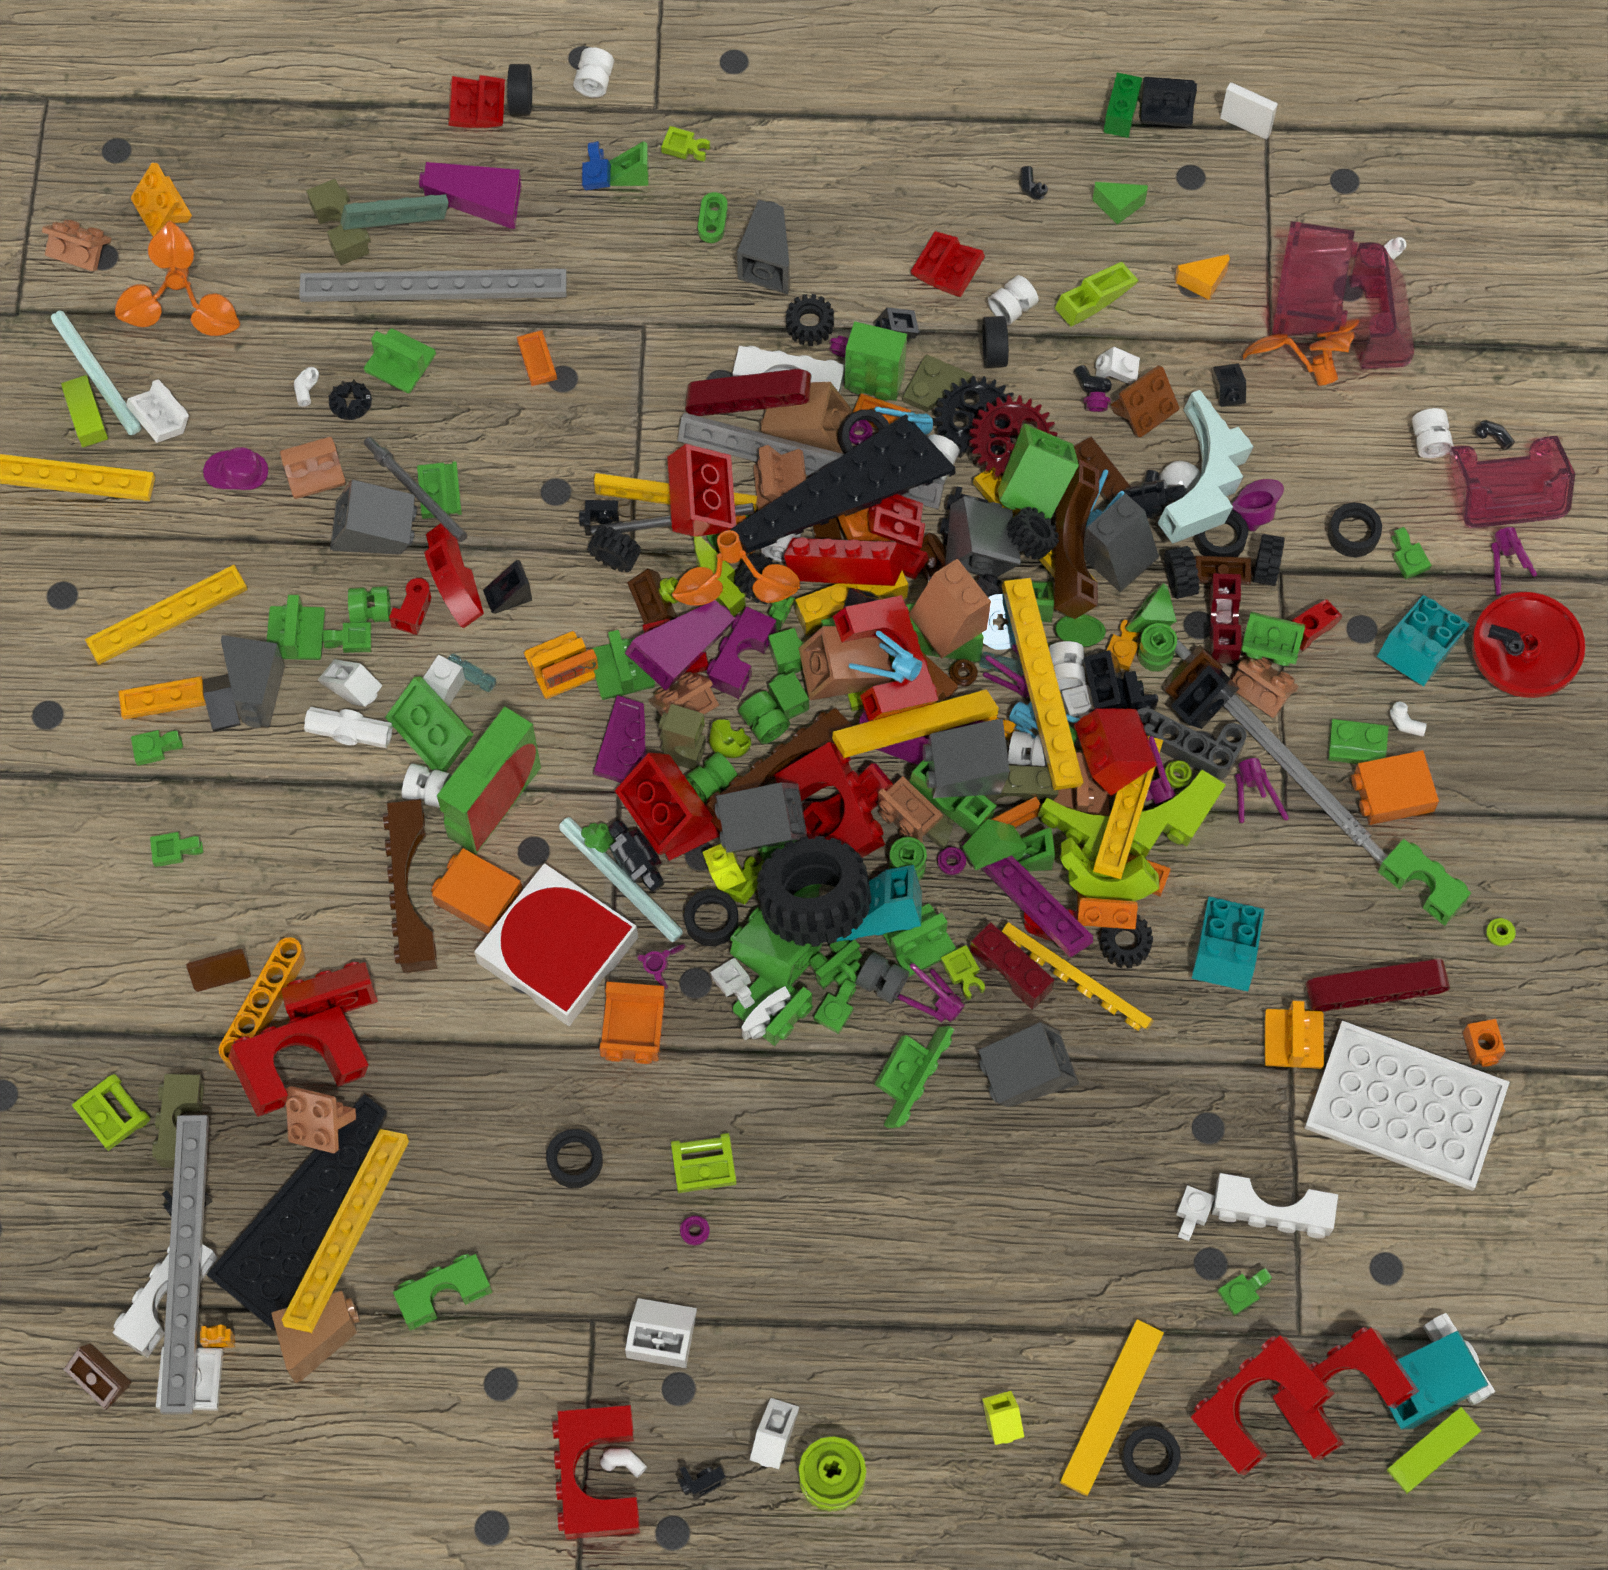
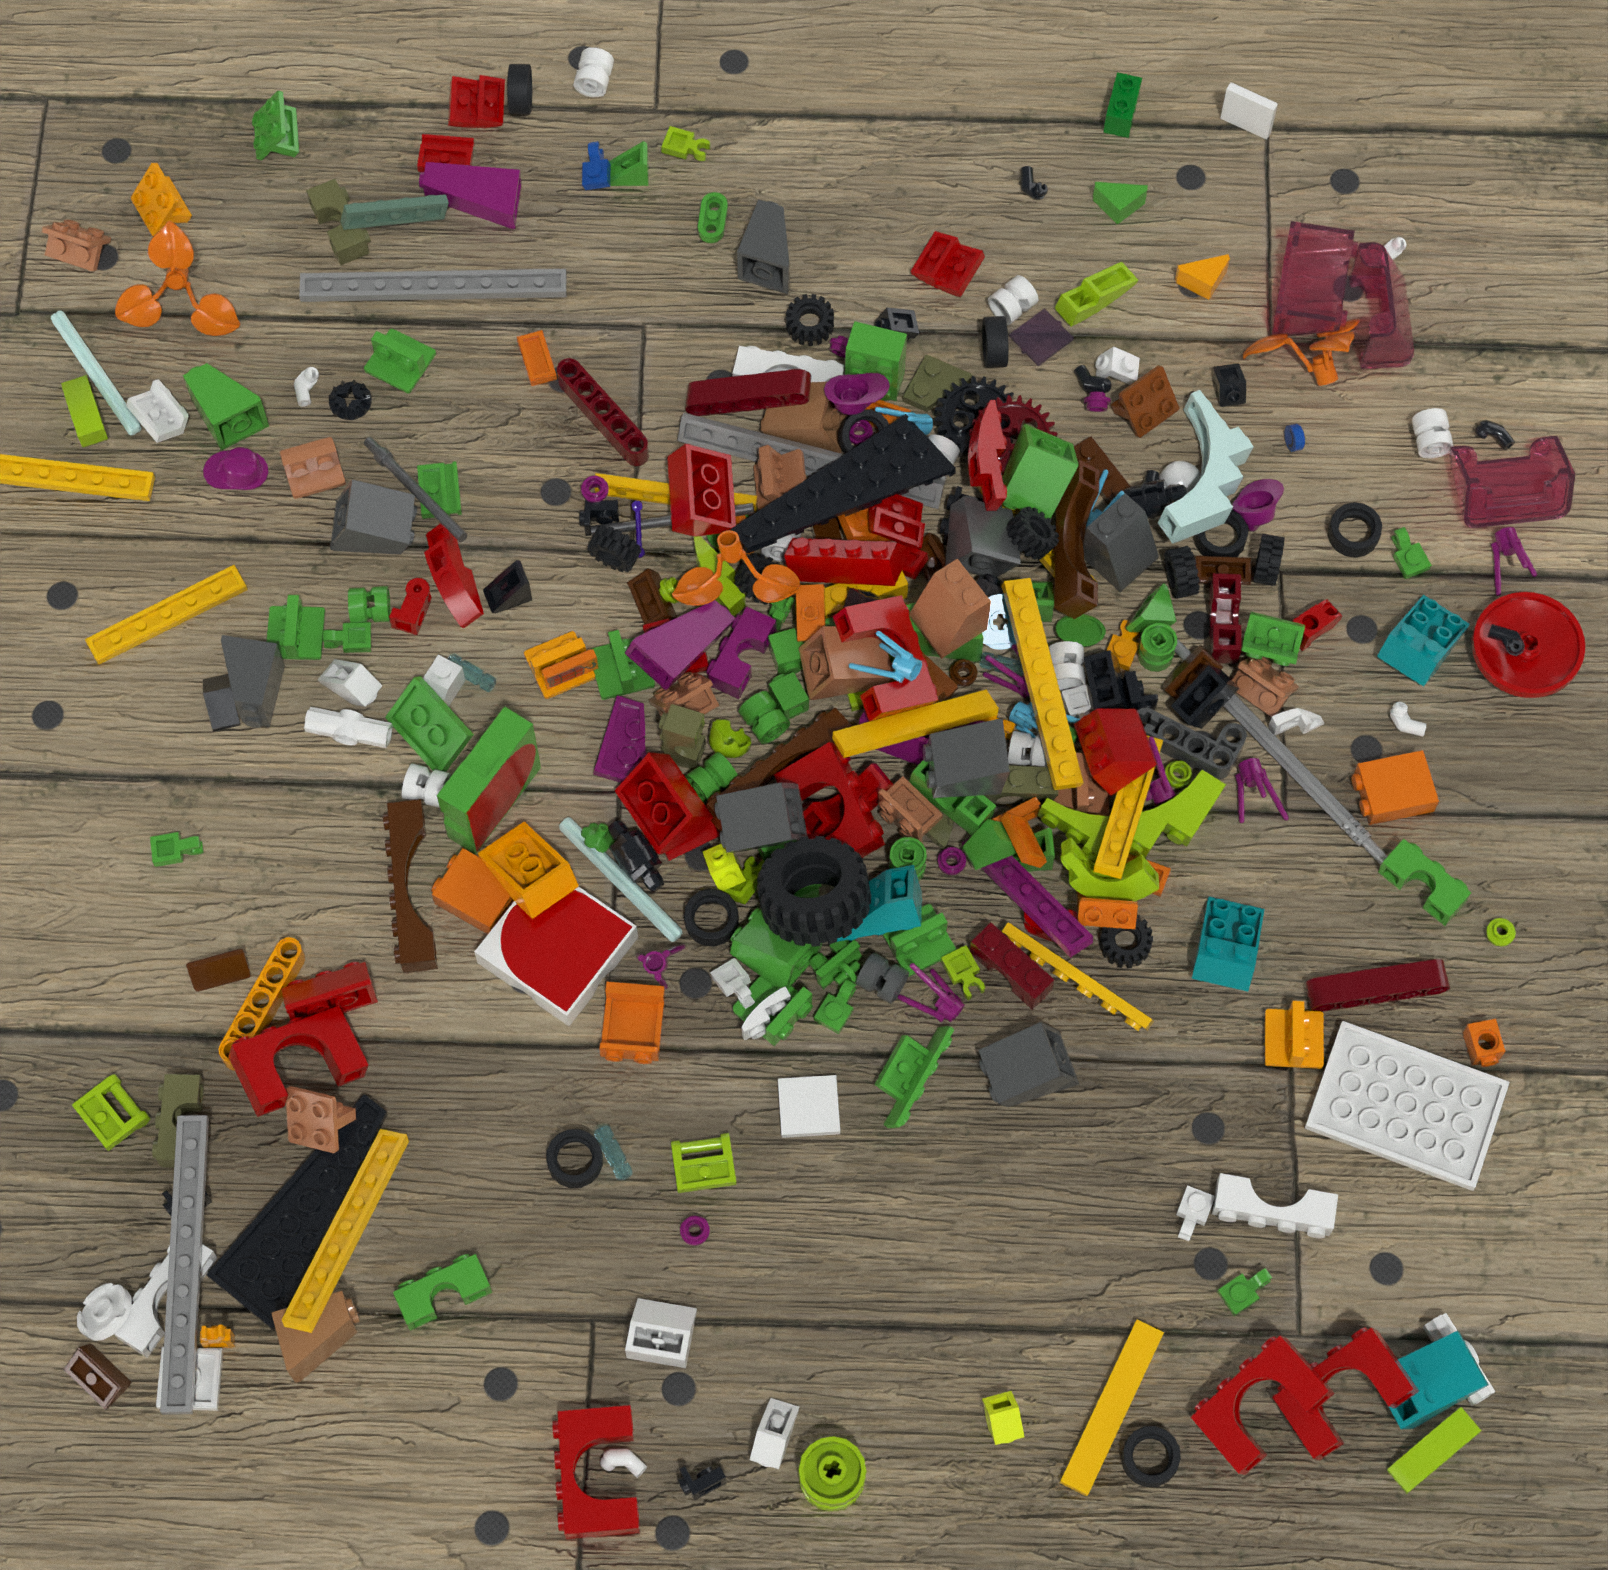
(104, 1311): none -> white tile
(151, 746): bright green plate -> none
(161, 698): light orange tile -> none
(225, 405): none -> bright green slope
(275, 128): none -> bright green bracket
(445, 150): none -> red plate
(529, 869): none -> light orange slope
(594, 482): none -> magenta plate
(607, 422): none -> dark red beam
(613, 1153): none -> clear light blue axle
(637, 507): none -> dark purple hinge
(808, 1106): none -> white tile
(810, 610): none -> orange plate
(856, 392): none -> magenta piece
(985, 448): none -> red slope
(1023, 840): none -> orange tile
(1041, 337): none -> clear purple piece
(1168, 101): black bracket -> none
(1286, 720): none -> white slope
(1294, 437): none -> blue tile
(1357, 741): bright green plate -> none

